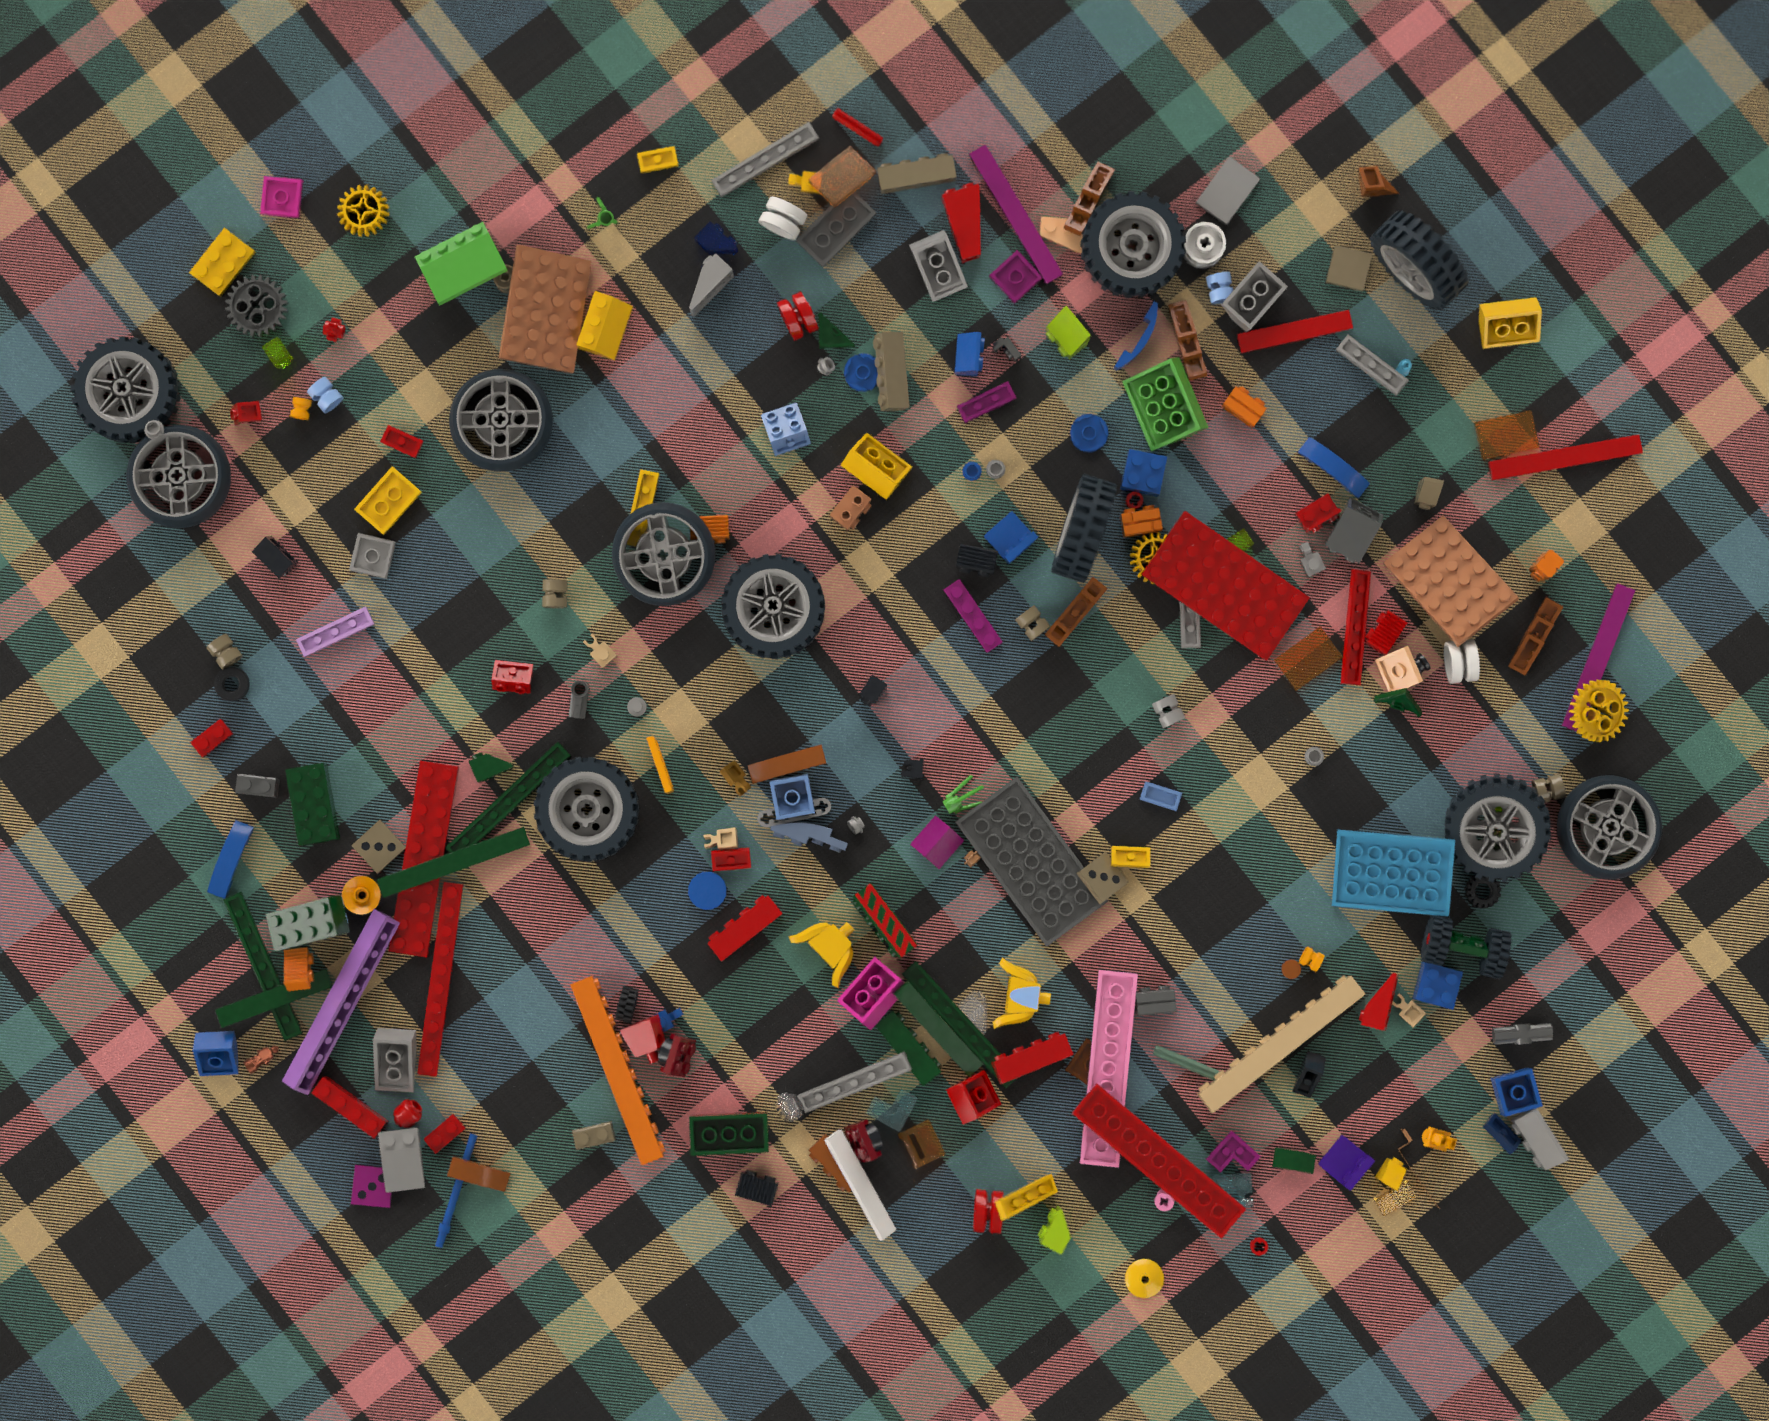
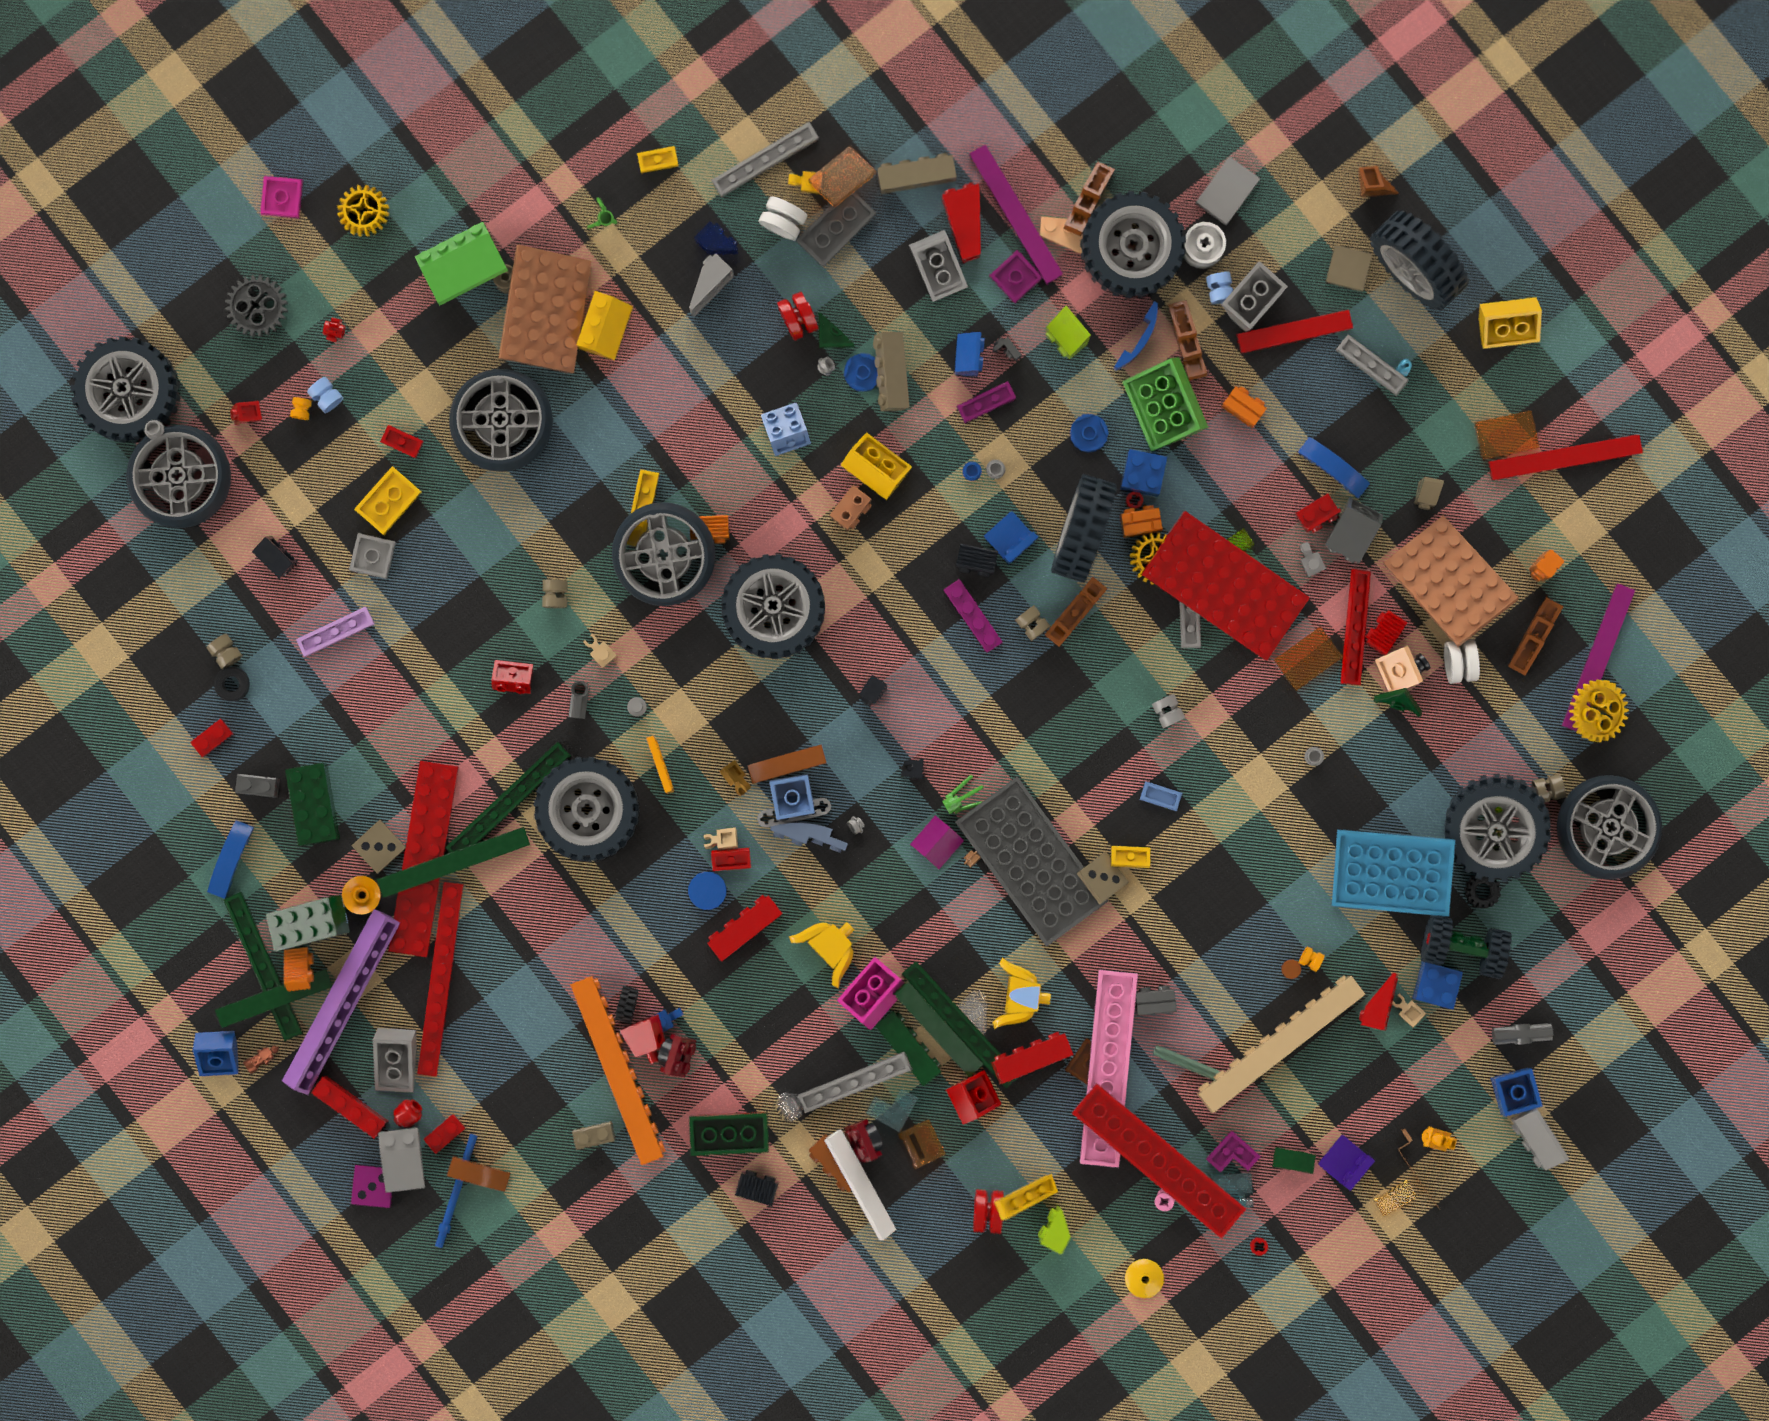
(222, 262): yellow plate -> none
(278, 353): clear neon green brick -> none
(488, 766): dark green slope -> none
(857, 127): red axle -> none
(885, 921): brick -> none
(1309, 1074): black slope -> none
(1391, 1173): yellow slope -> none
(1502, 1133): dark blue plate -> none

